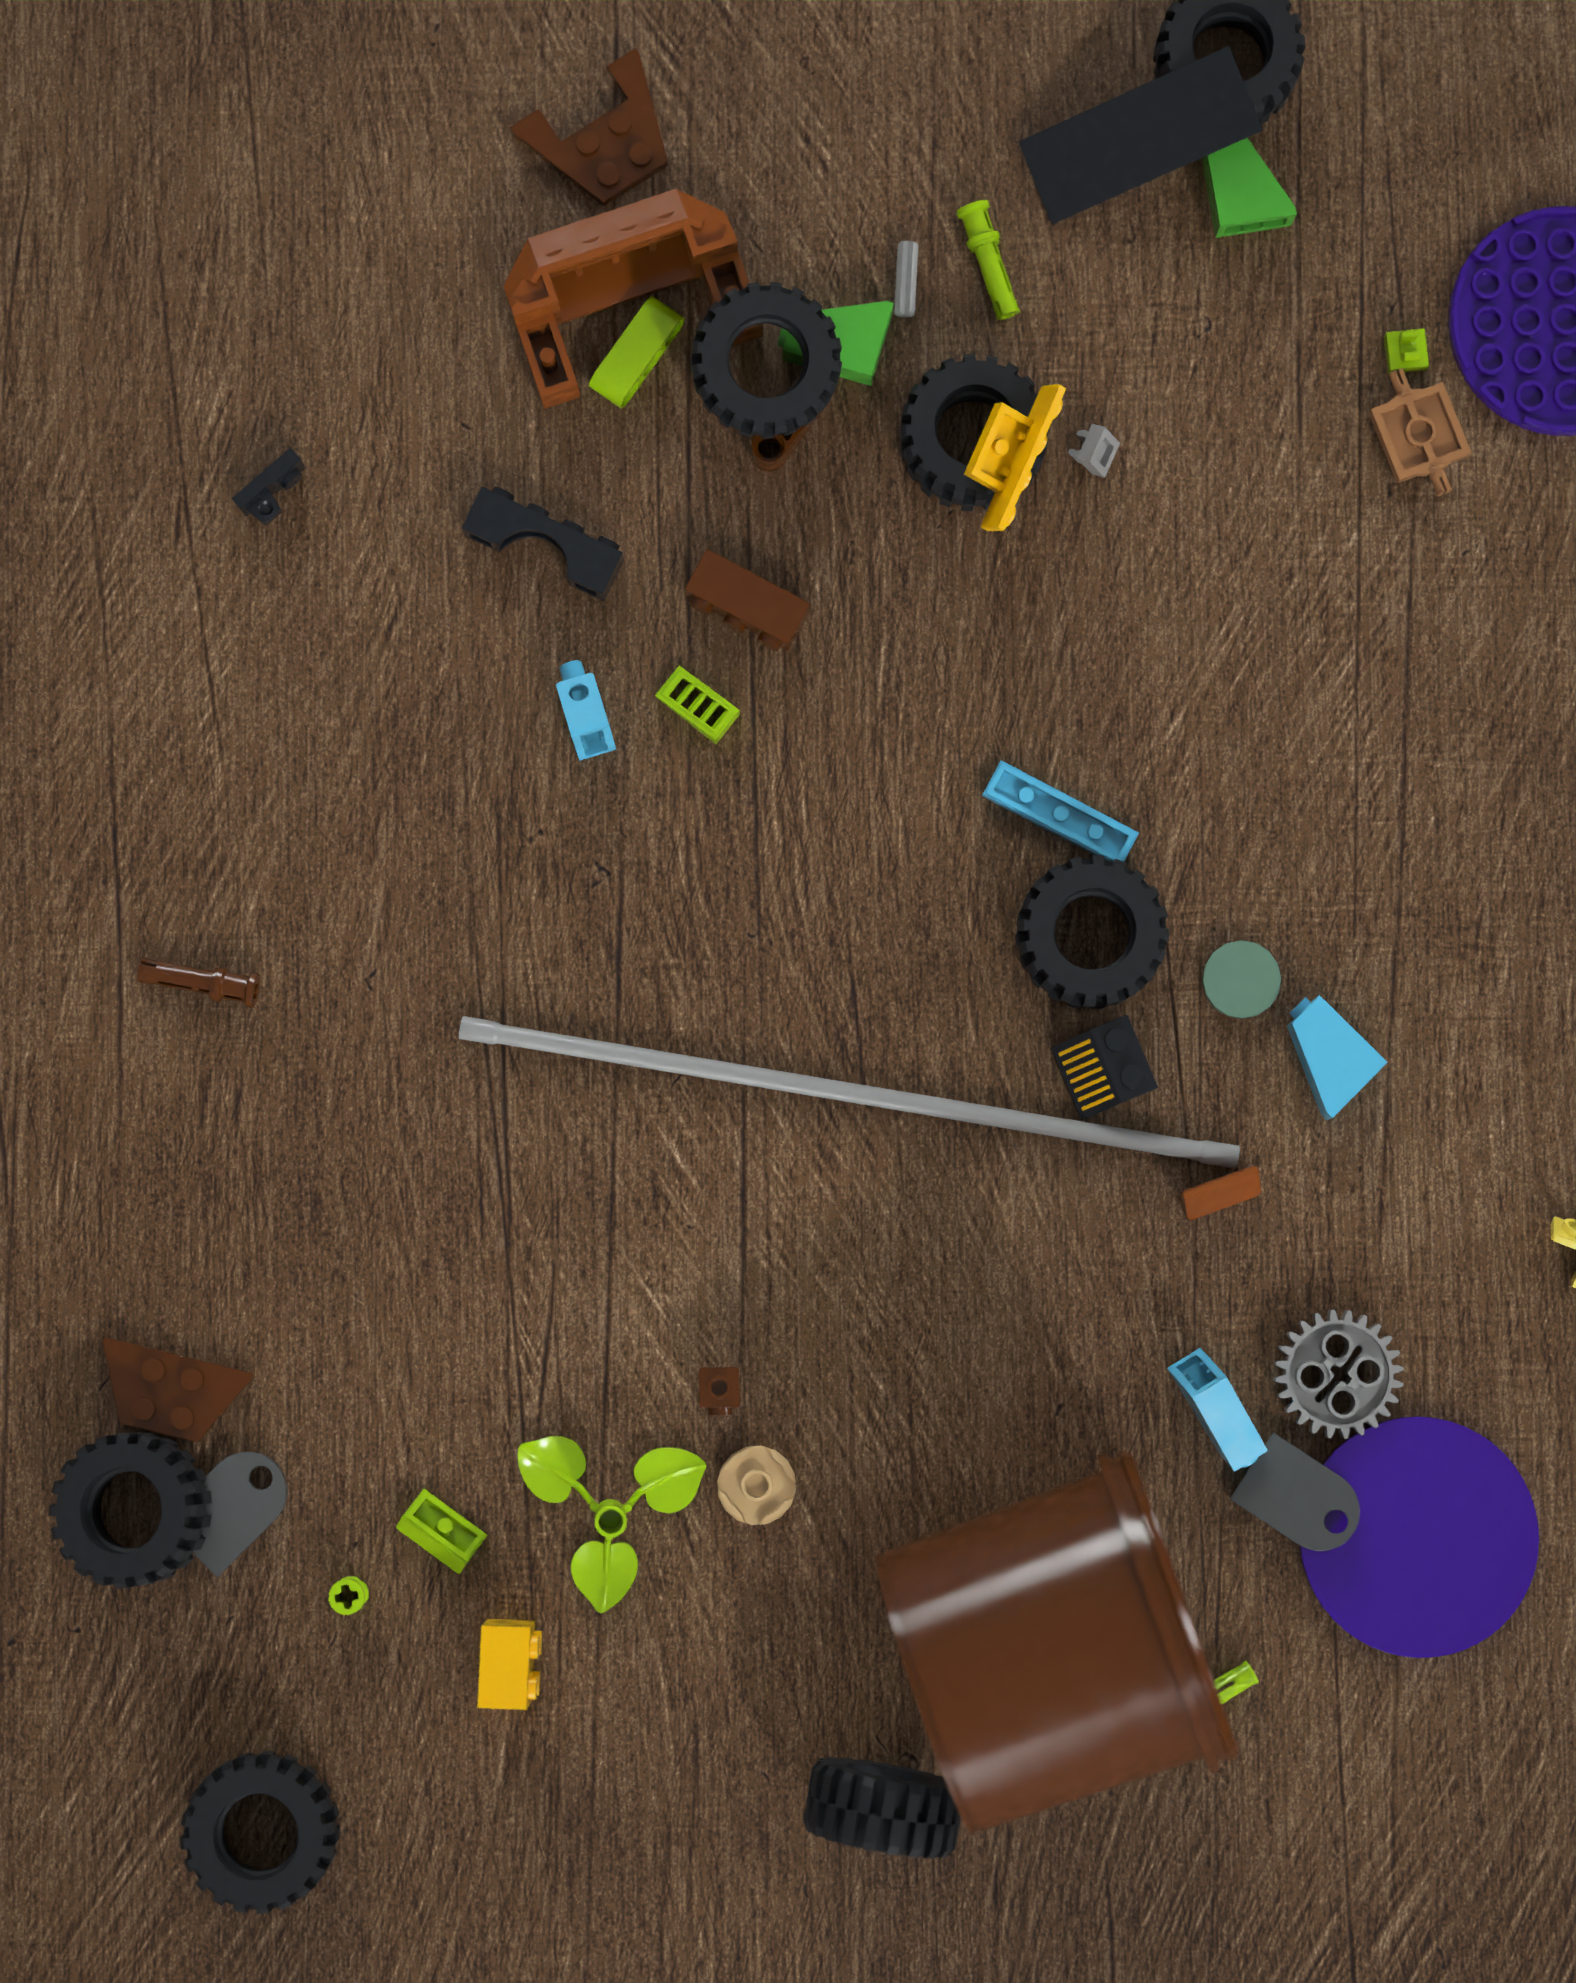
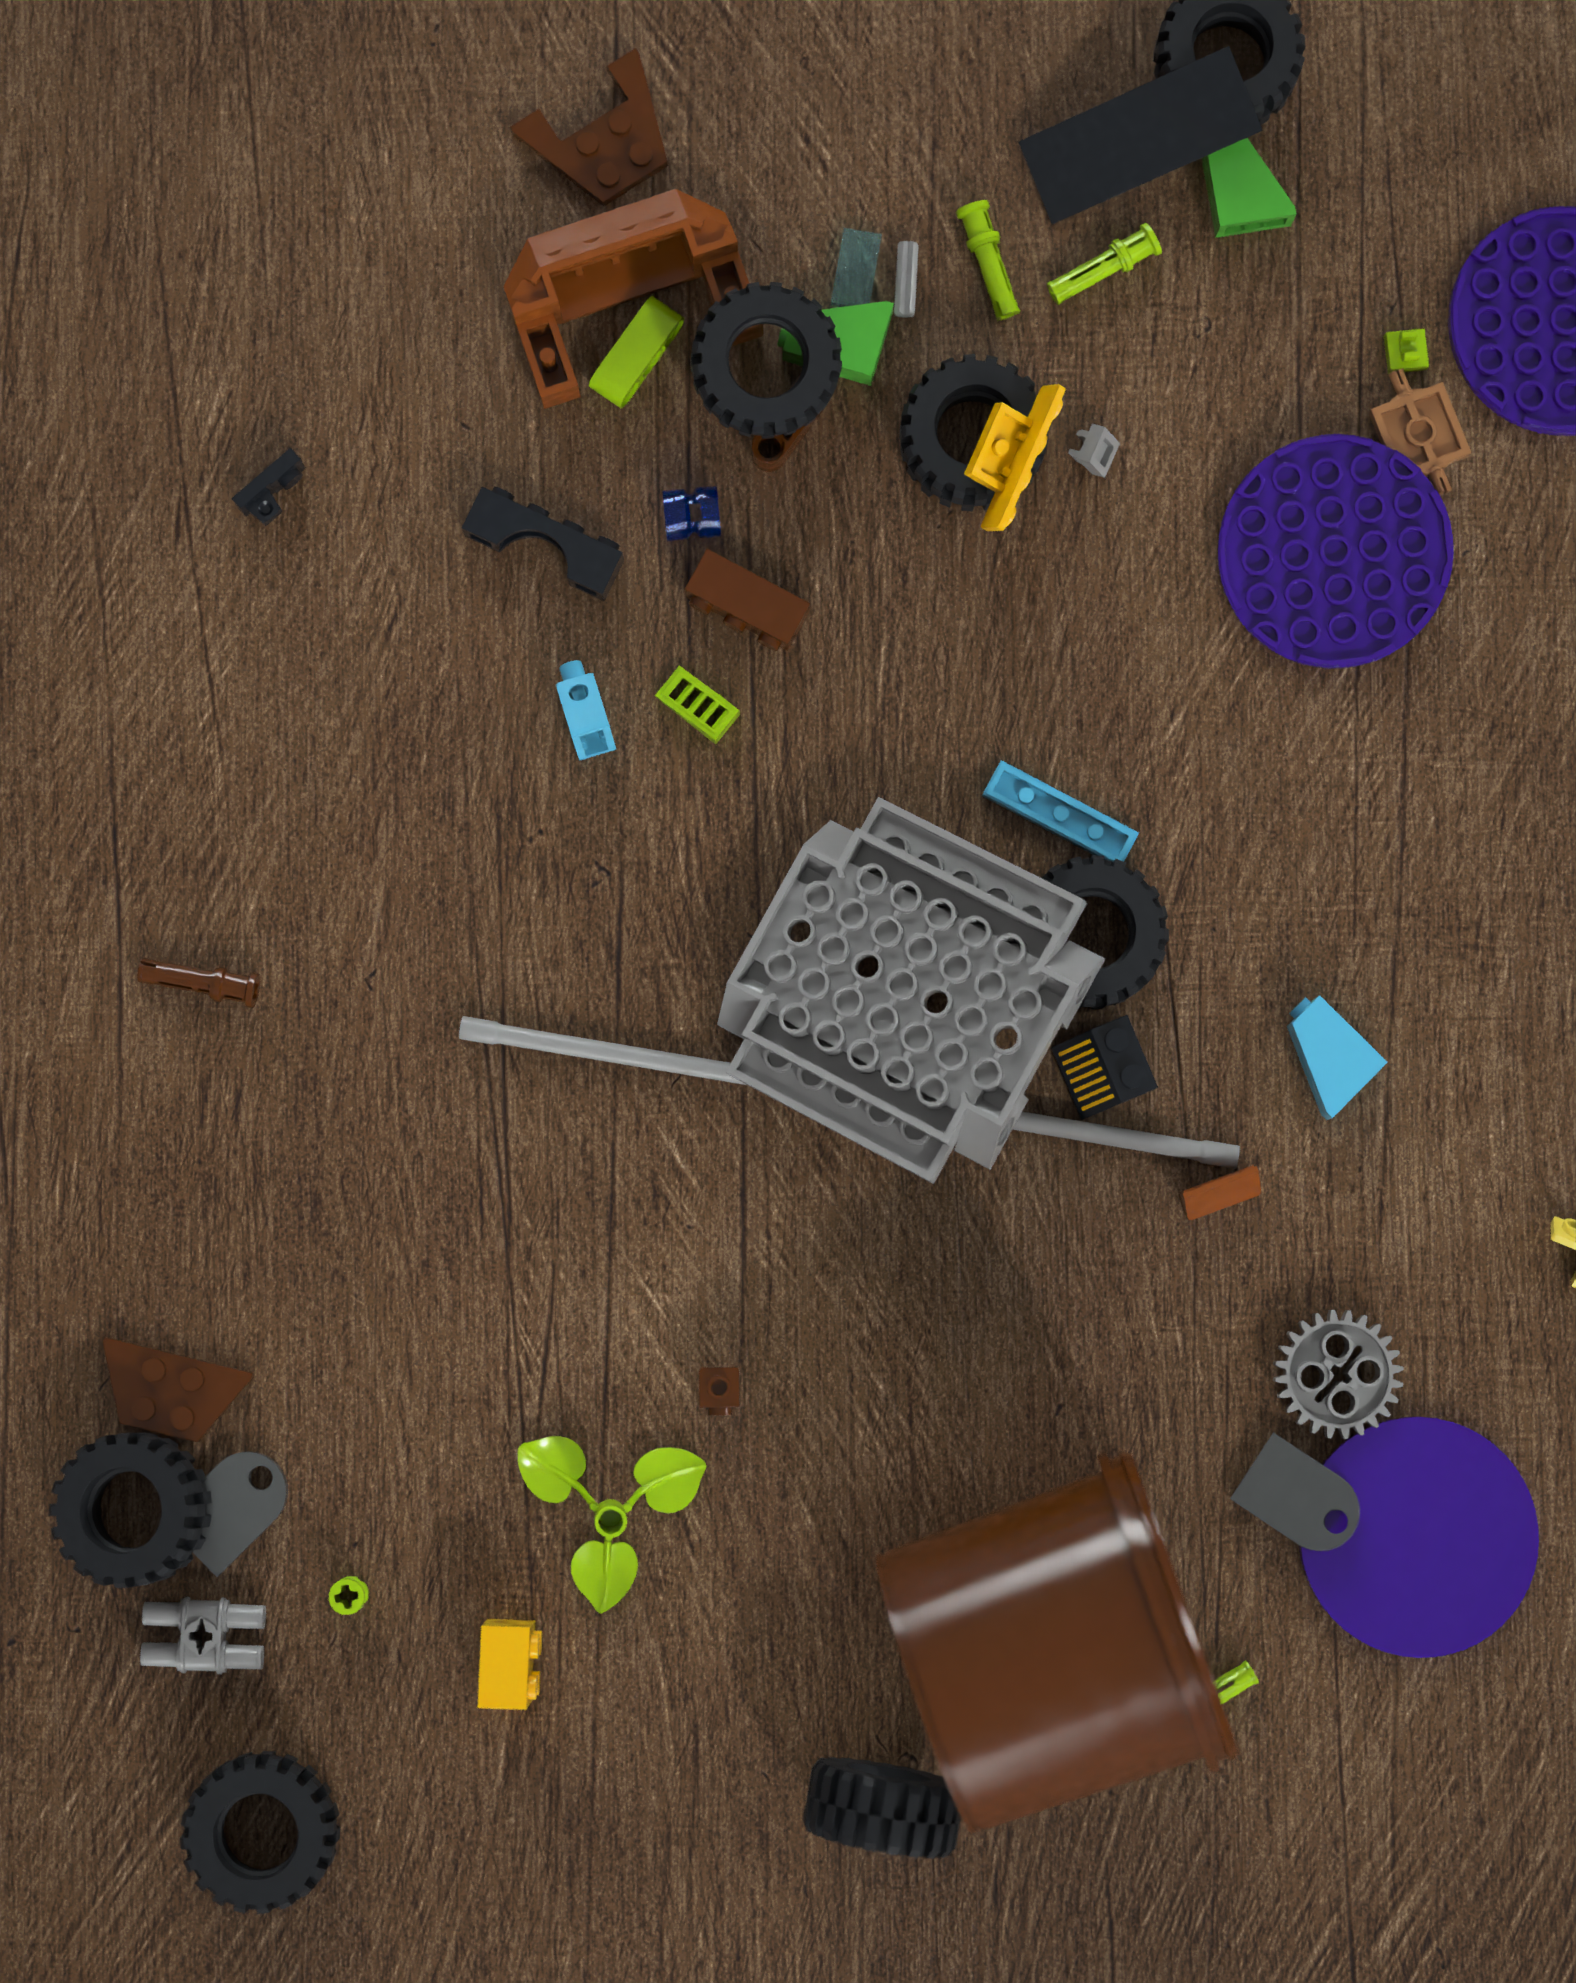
(190, 1617): none -> light grey pin
(441, 1531): lime slope -> none
(677, 513): none -> clear blue wheel
(756, 1485): tan tile -> none
(856, 268): none -> clear light blue tile
(867, 1048): none -> light grey slope
(1120, 256): none -> lime pin
(1218, 1409): medium azure slope -> none
(1241, 979): sand green tile -> none
(1335, 551): none -> dark purple tile

